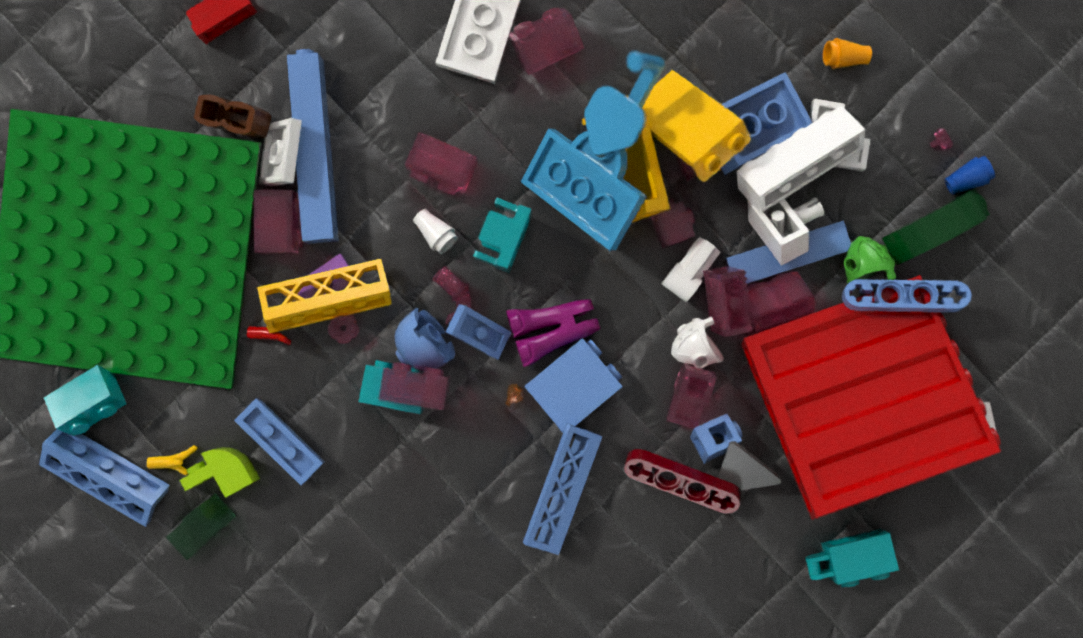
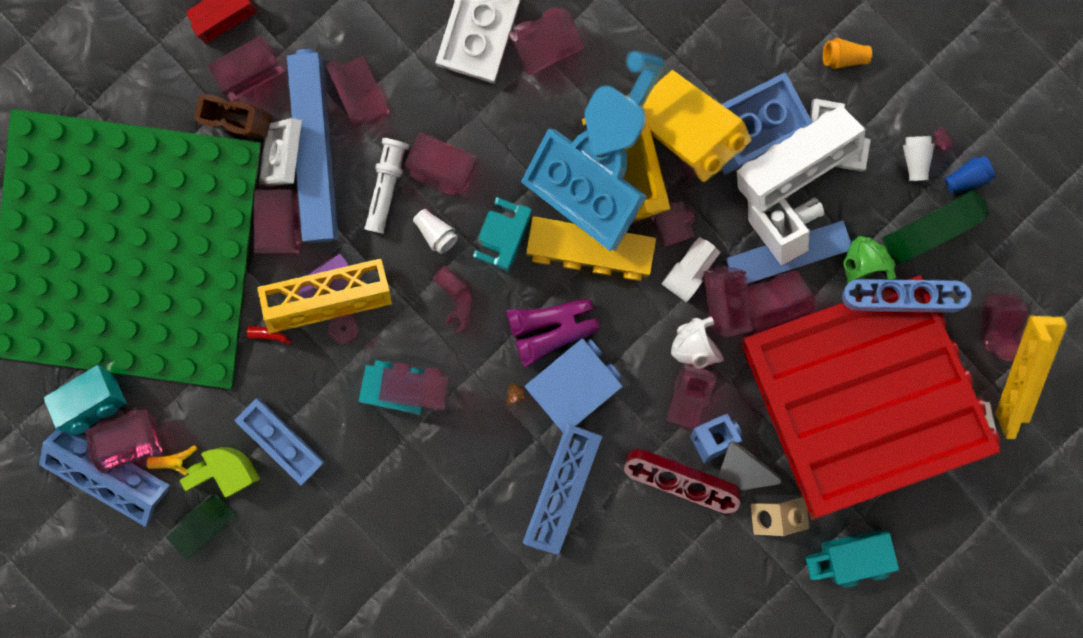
(123, 440): none -> clear pink brick
(246, 67): none -> clear pink brick
(357, 90): none -> clear pink panel
(388, 171): none -> white pin
(421, 343): medium blue cylinder -> none
(478, 331): medium blue plate -> none
(576, 248): none -> yellow brick
(786, 517): none -> tan bracket
(918, 157): none -> white cone
(1003, 324): none -> clear pink brick
(1029, 372): none -> yellow fence

